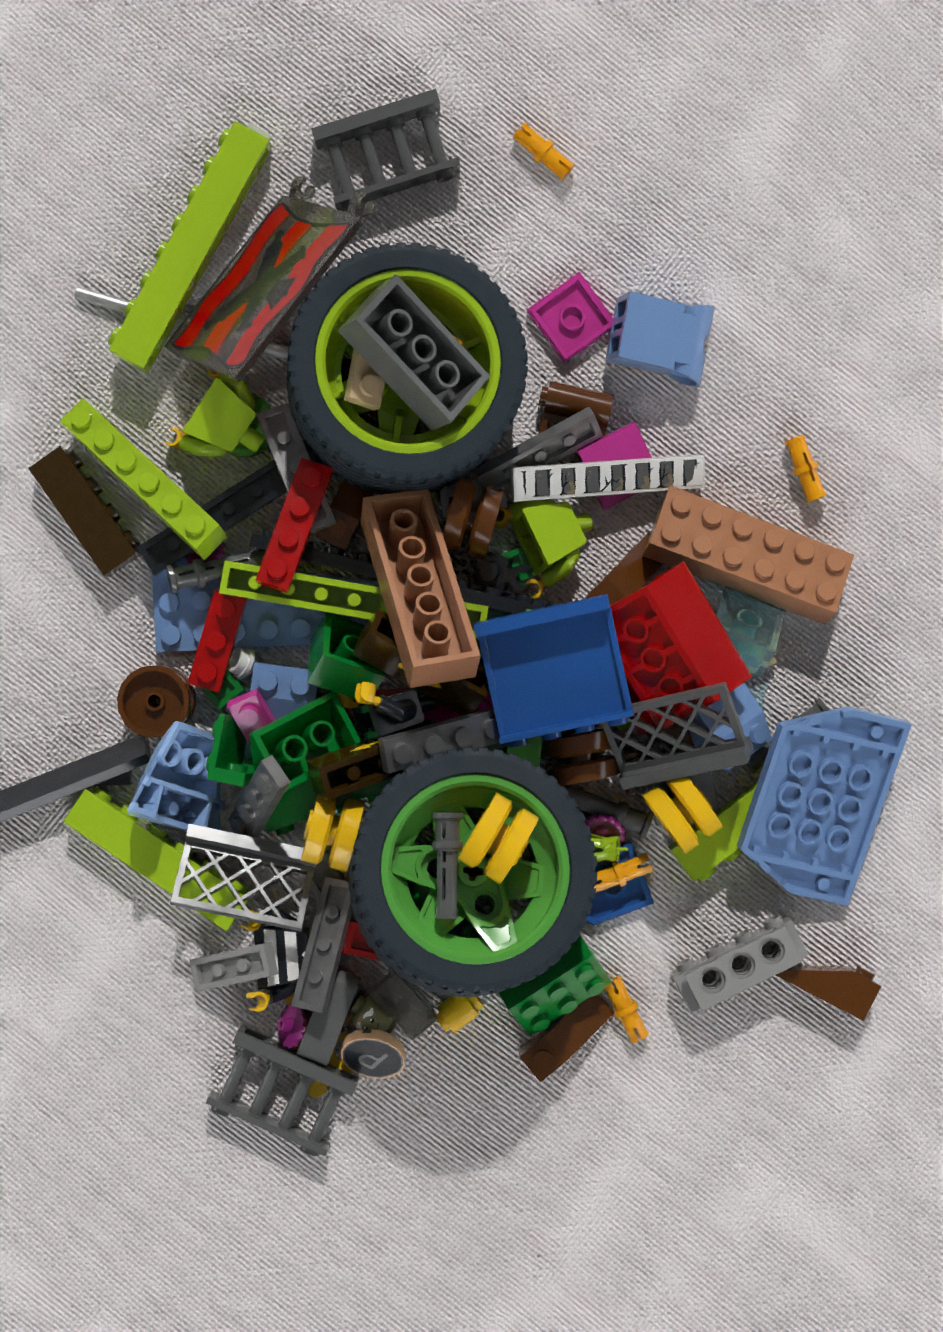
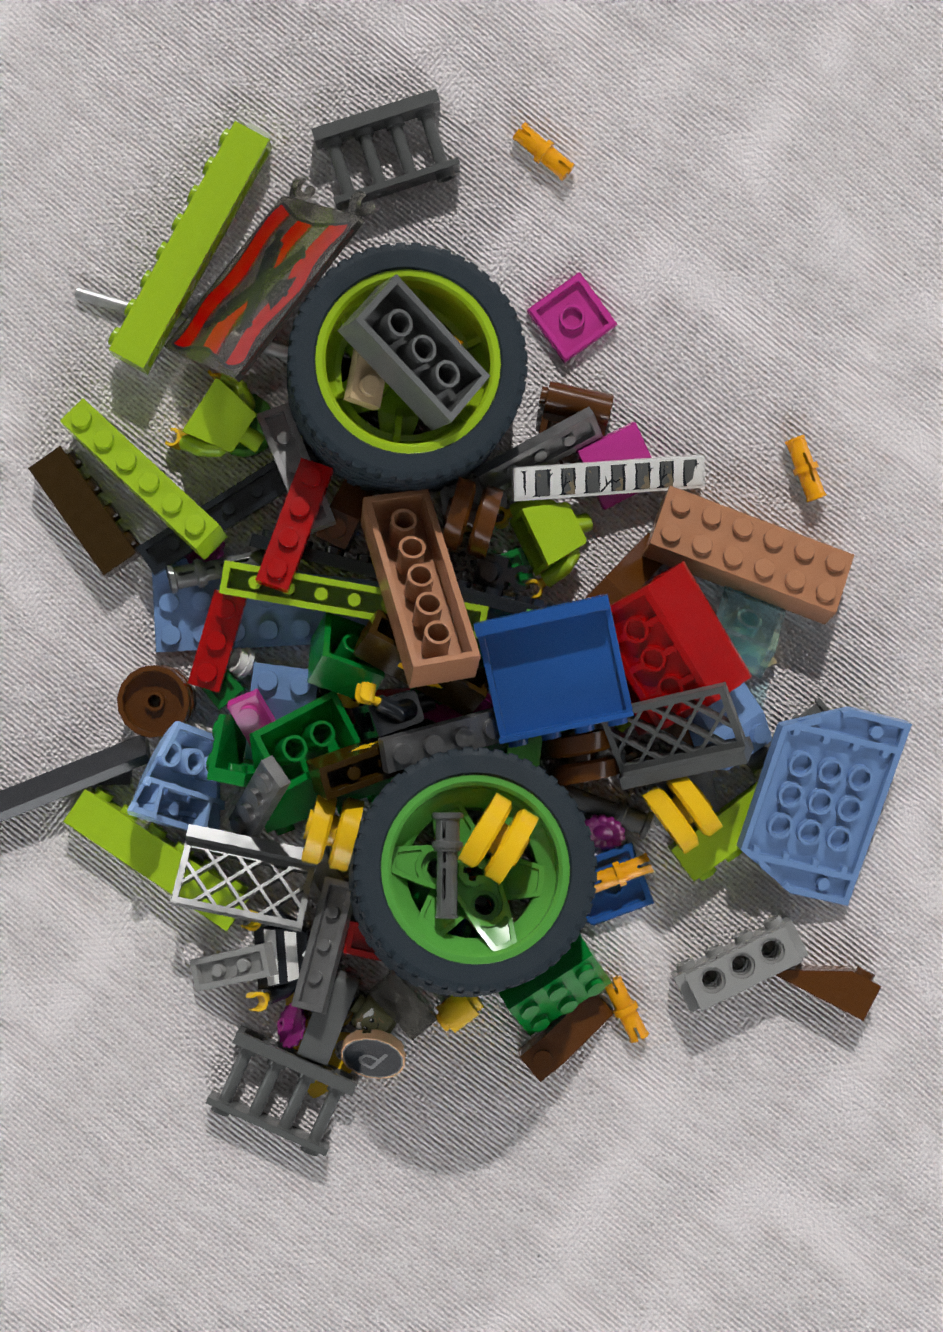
(607, 848): lime piece -> none
(660, 336): medium blue piece -> none

